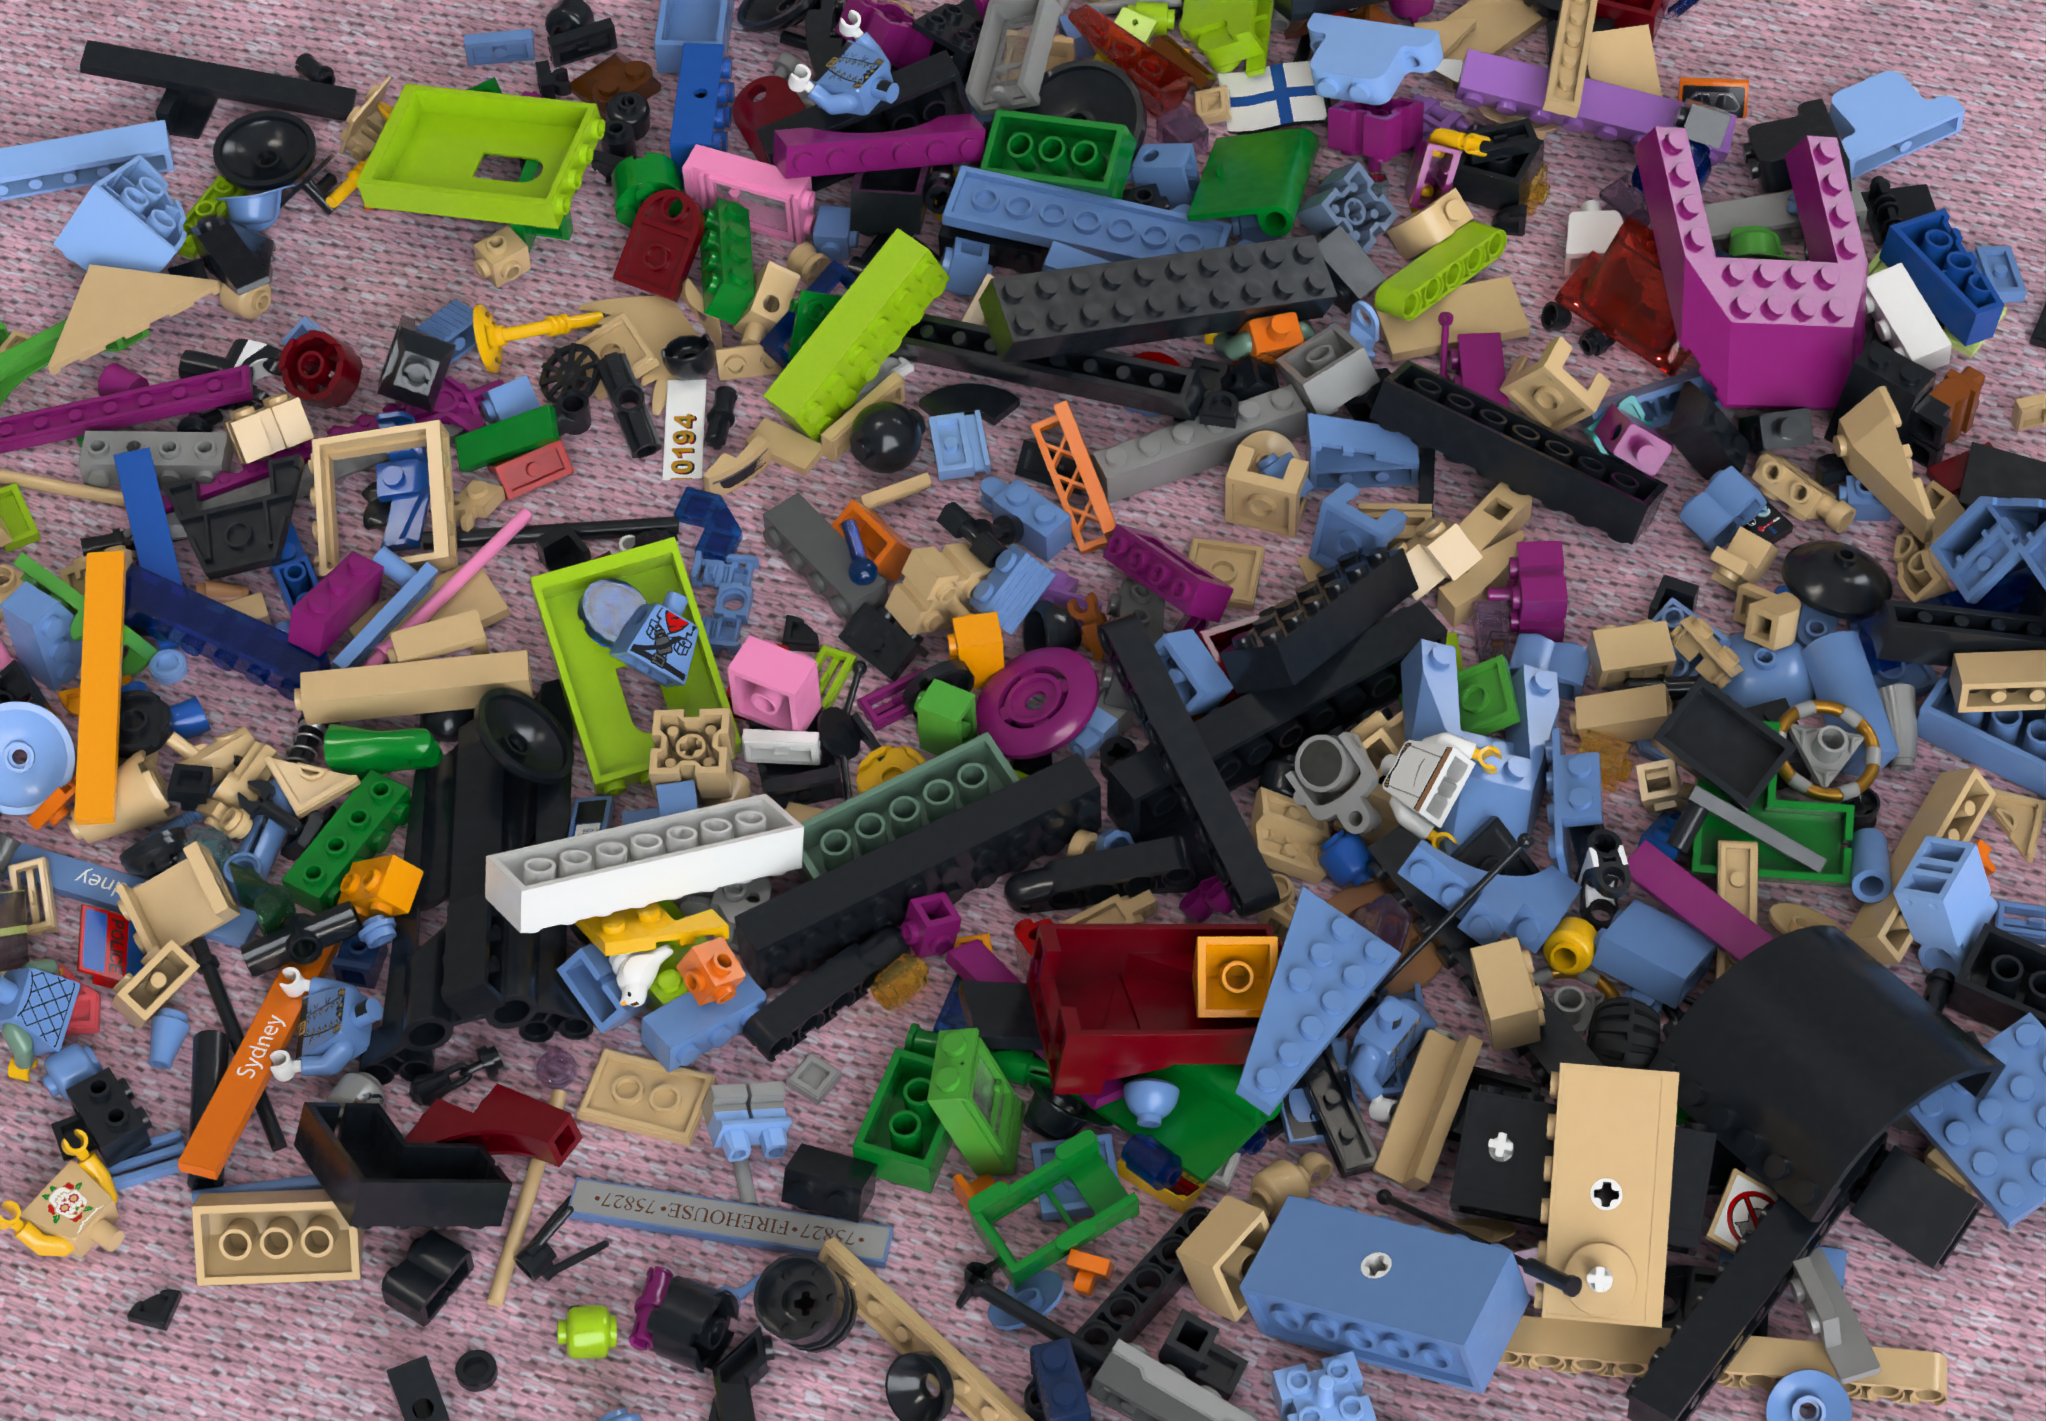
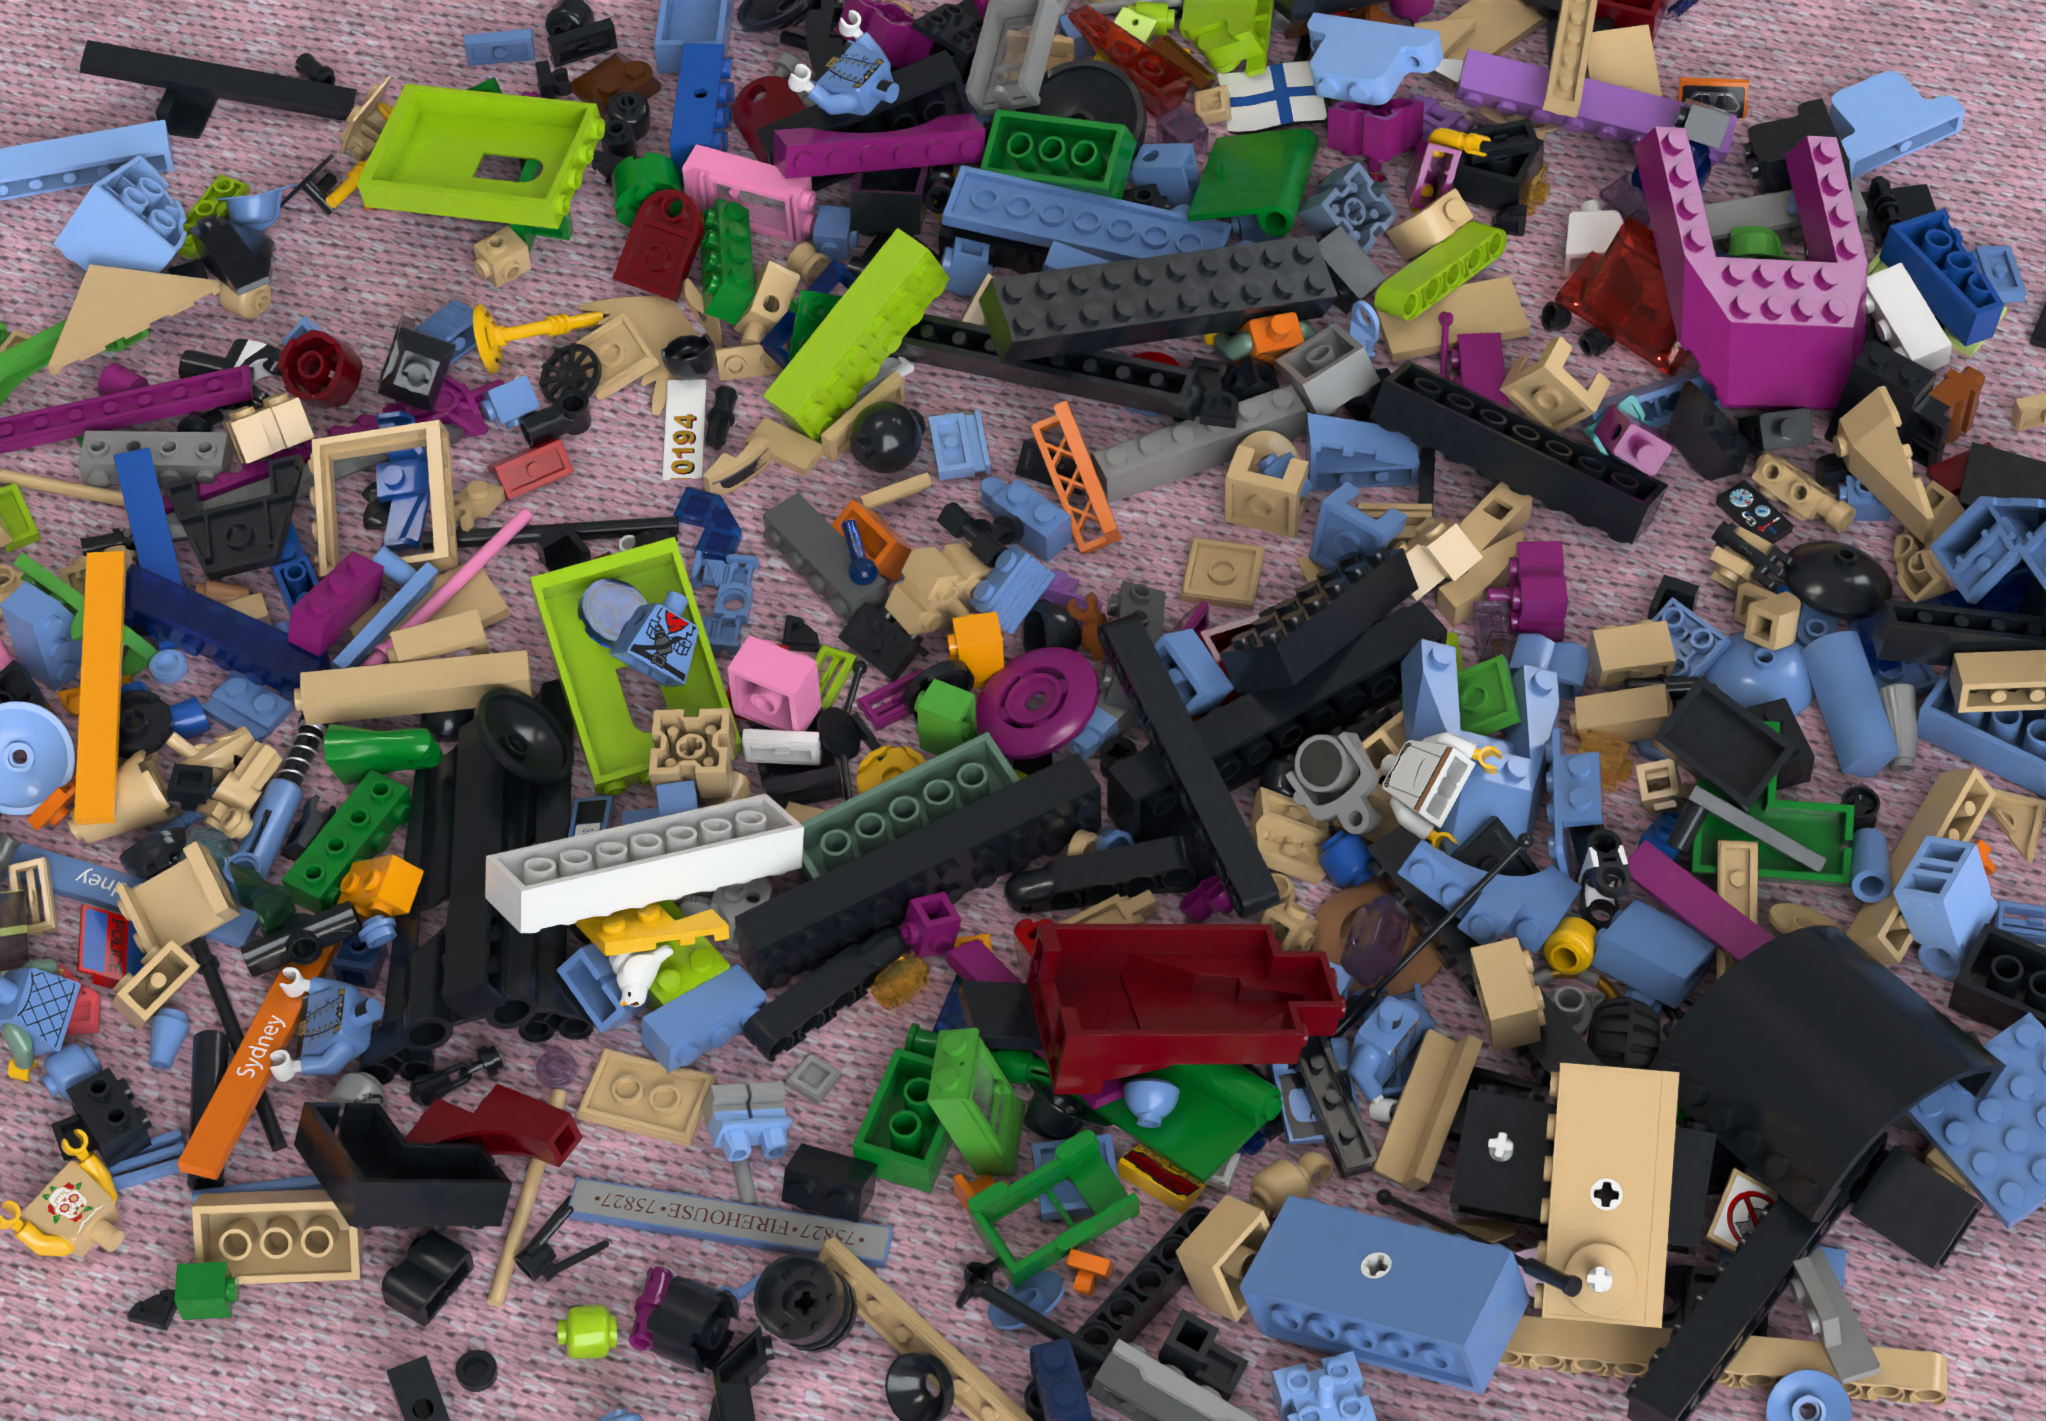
(205, 1290): none -> green brick
(245, 704): none -> medium blue plate
(264, 150): black dish -> none
(268, 807): black bar -> none
(308, 785): tan tile -> none
(507, 438): green tile -> none
(621, 389): black piece -> none
(711, 972): orange brick -> none
(990, 400): black tile -> none
(1152, 1161): clear blue brick -> none
(1168, 573): magenta brick -> none
(1233, 975): light orange slope -> none
(1316, 988): medium blue wing -> none
(1369, 725): tan tile -> none
(1717, 660): tan hinge -> none
(1722, 508): medium blue brick -> none
(1726, 535): none -> black hinge
(1828, 750): light grey piece -> none
(1938, 987): black pin -> none

